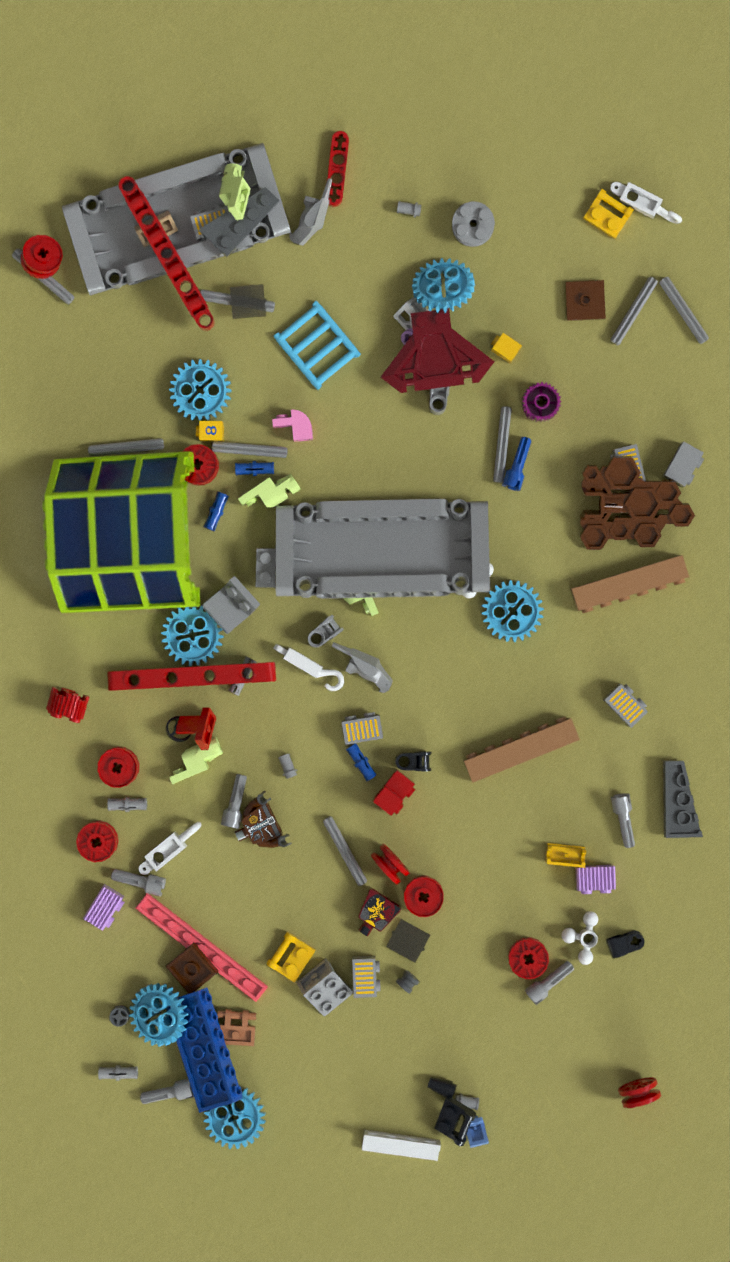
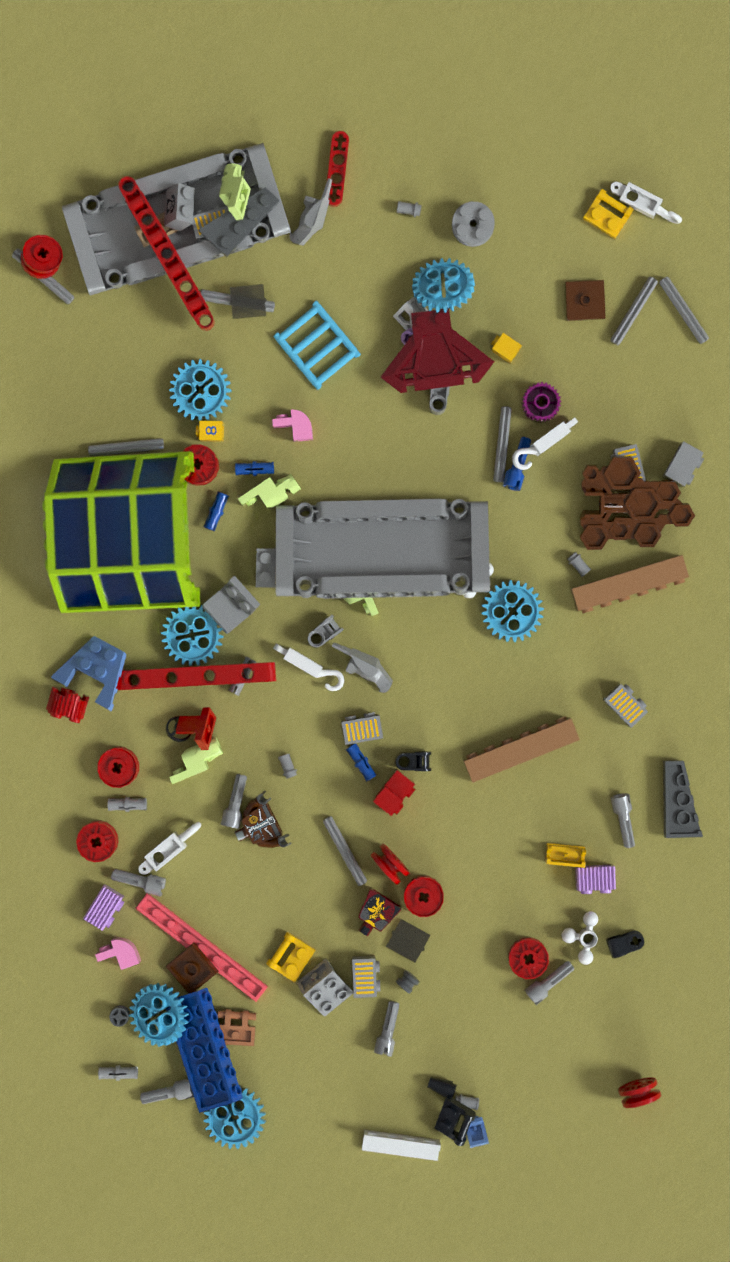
(98, 661): none -> medium blue wing
(124, 951): none -> bright pink brick
(179, 207): none -> light grey brick
(249, 449): light grey axle -> none
(385, 1042): none -> light grey piece
(543, 443): none -> white piece
(578, 564): none -> light grey pin

